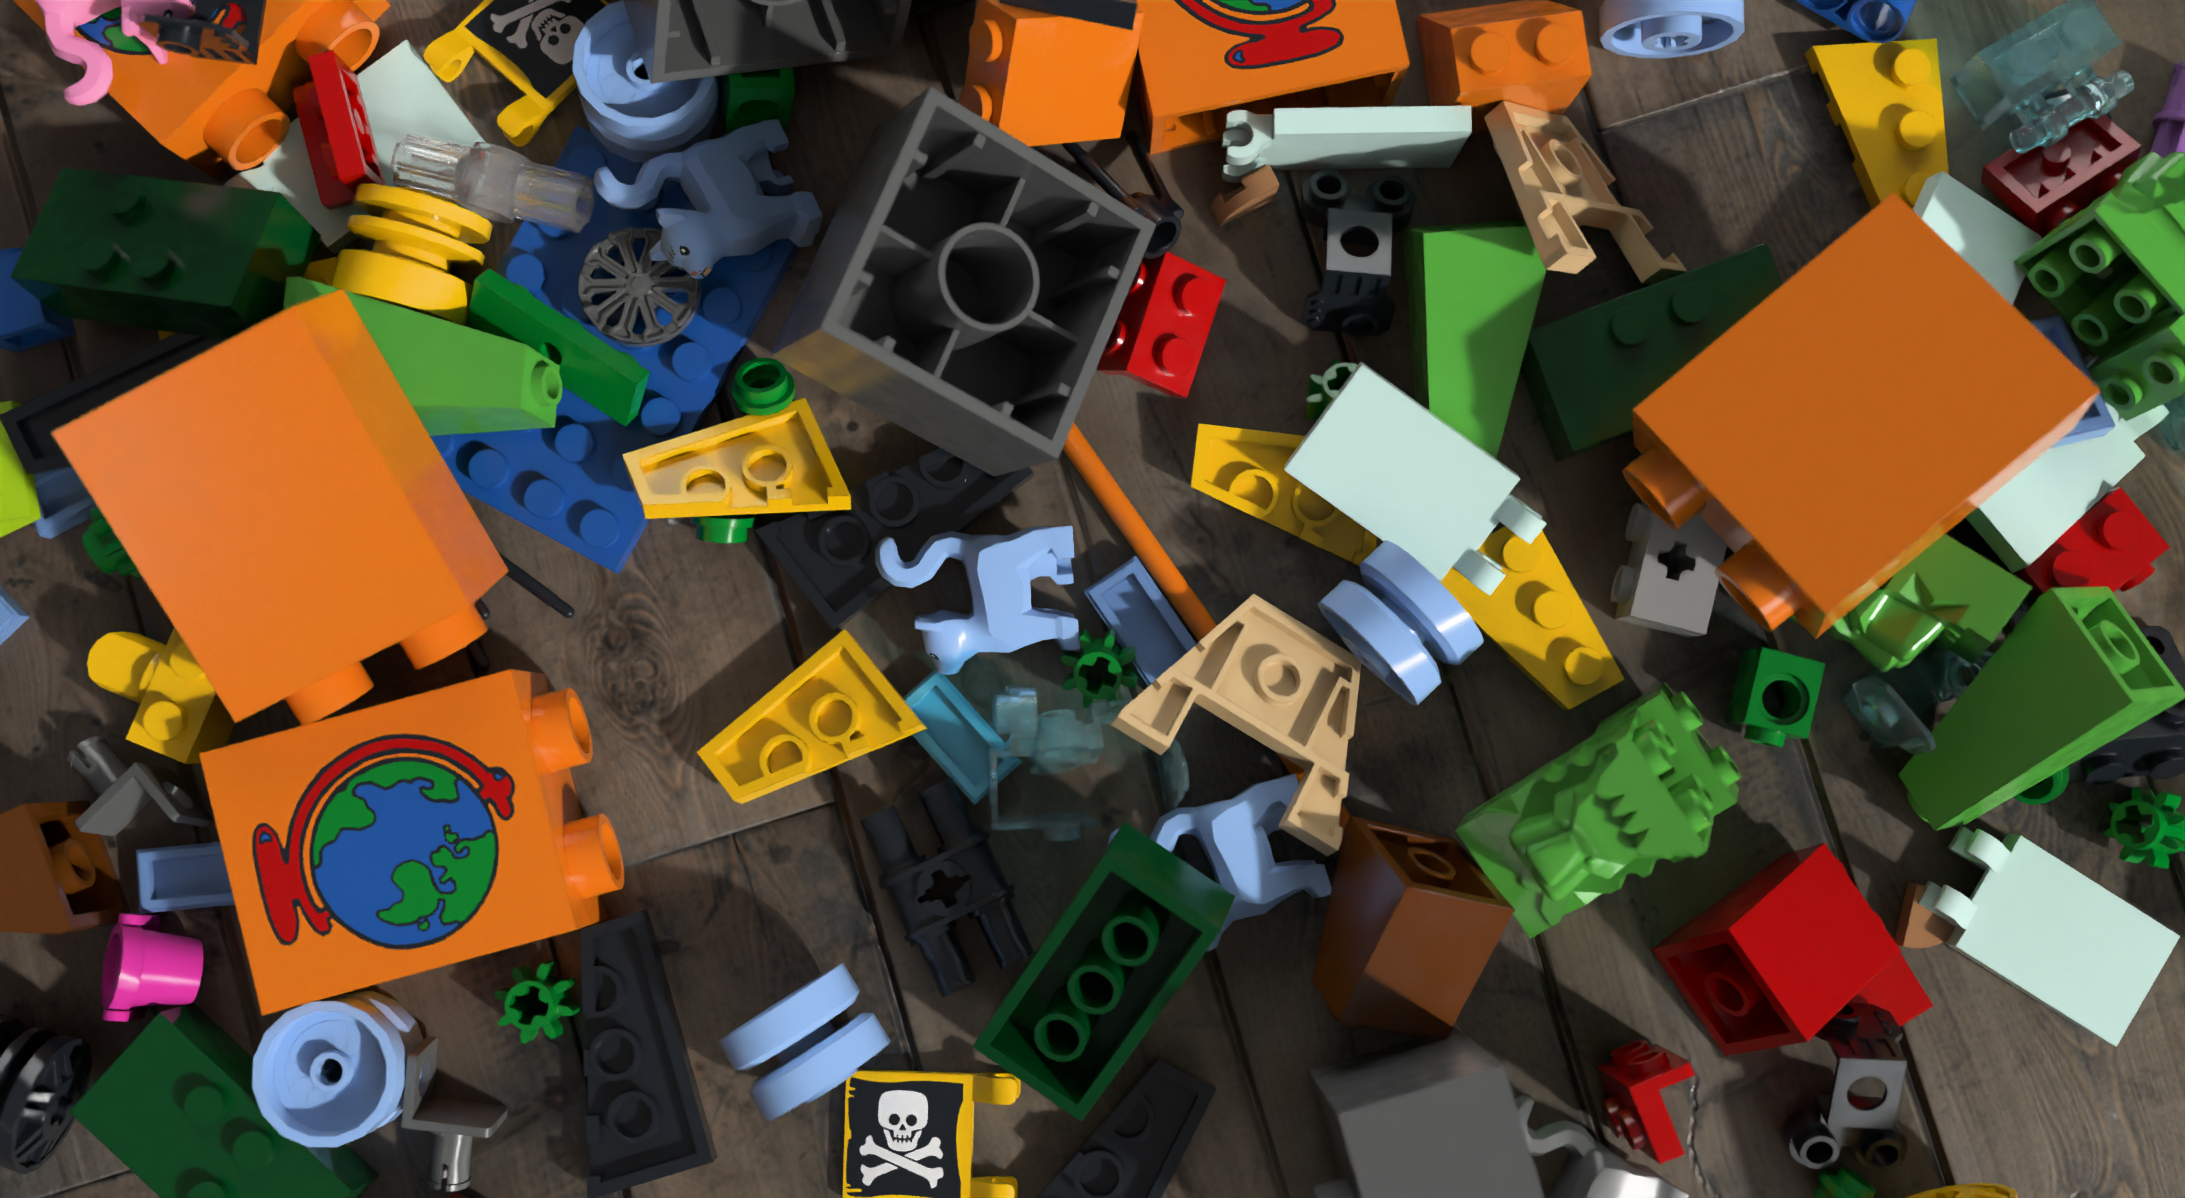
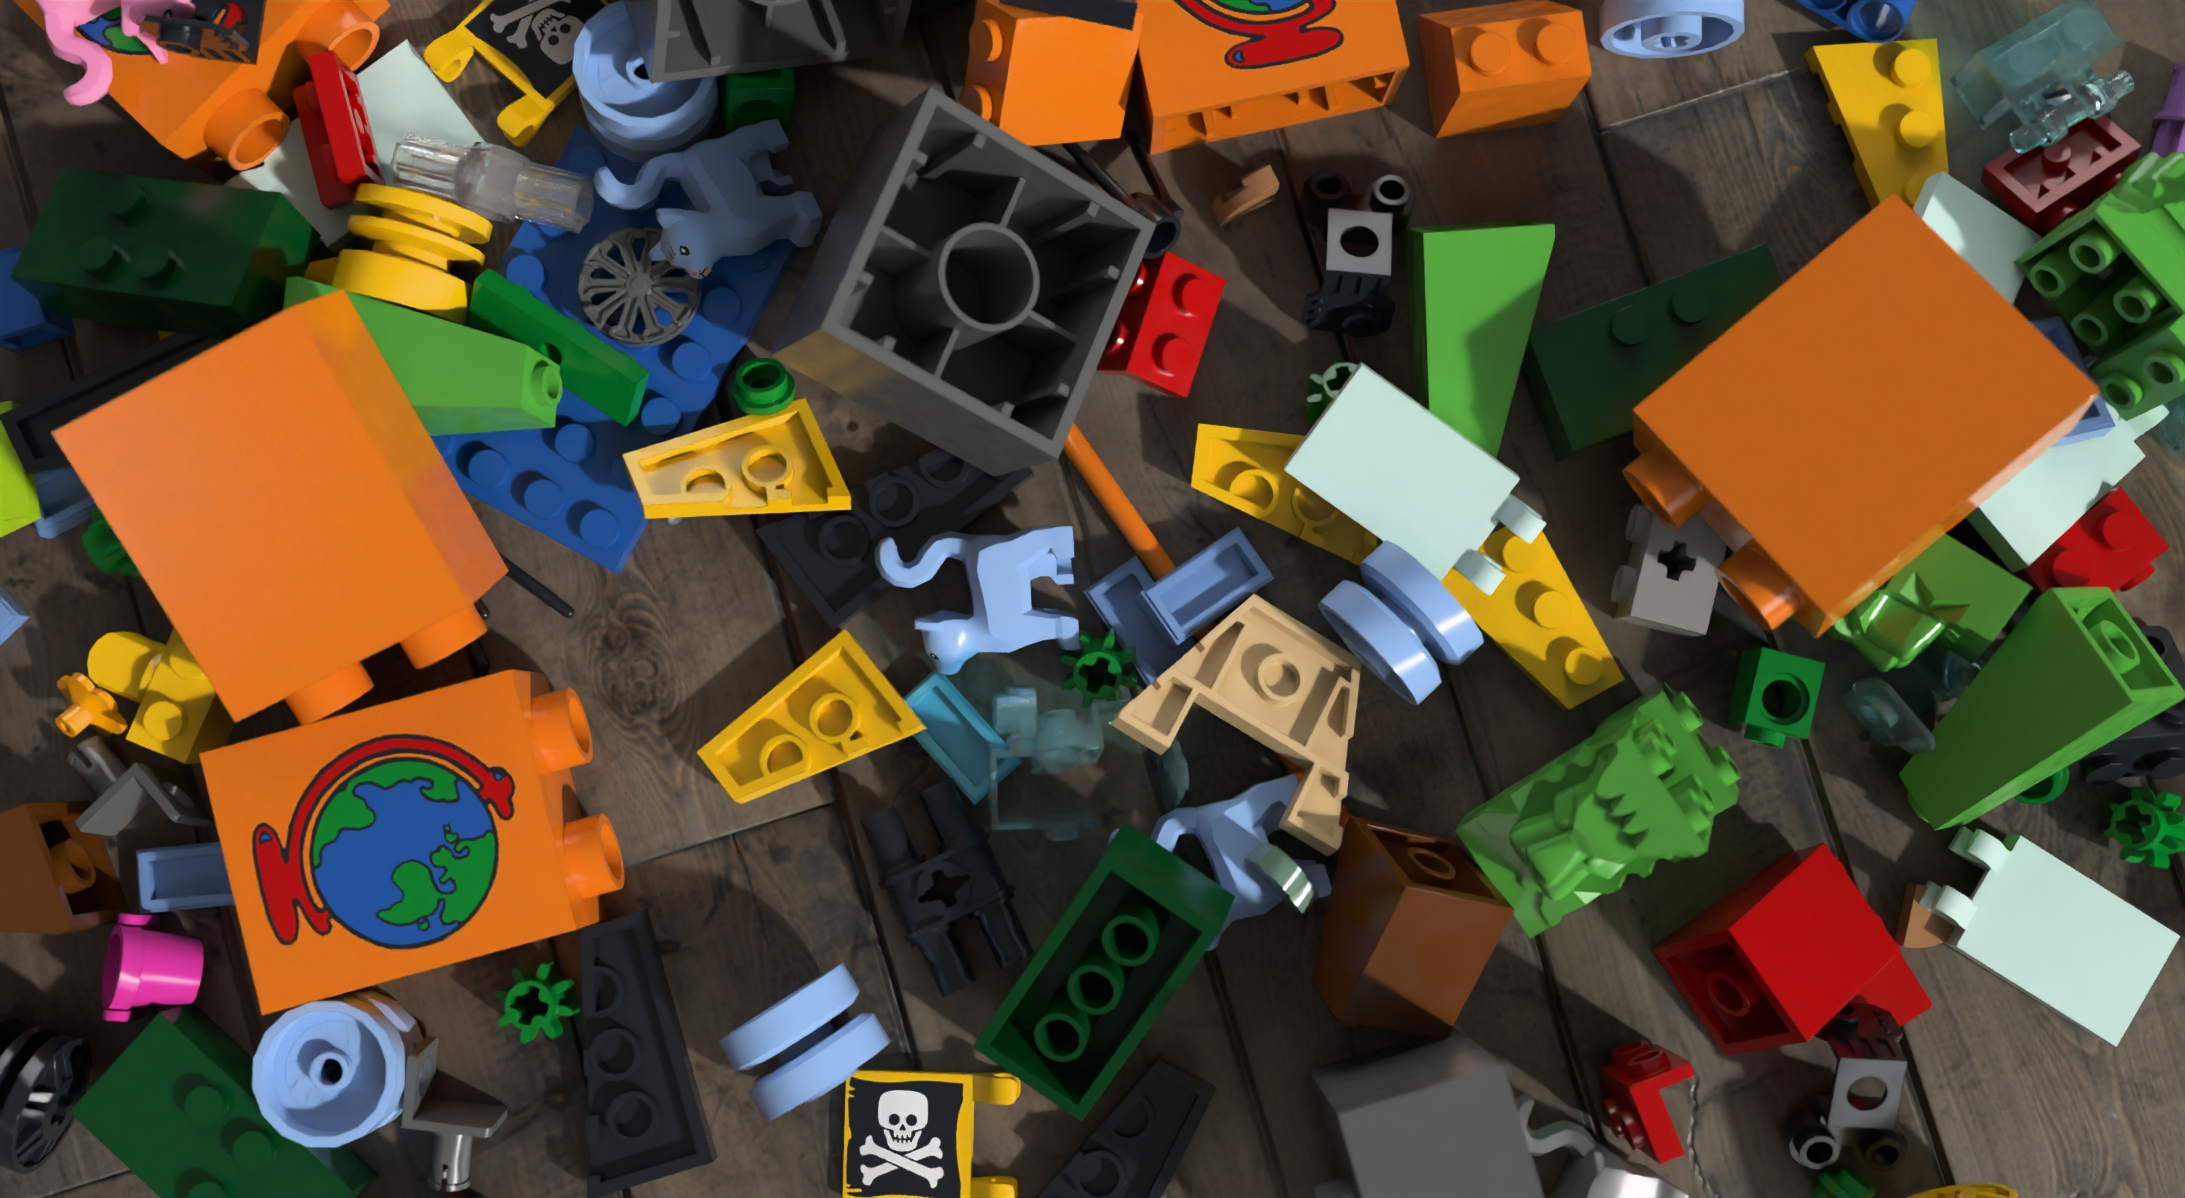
(88, 706): none -> light orange plant
(723, 528): green plate -> none
(1204, 588): none -> medium blue tile
(1283, 876): none -> sand green tile
(1344, 138): light aqua tile -> none
(1564, 187): tan wing -> none

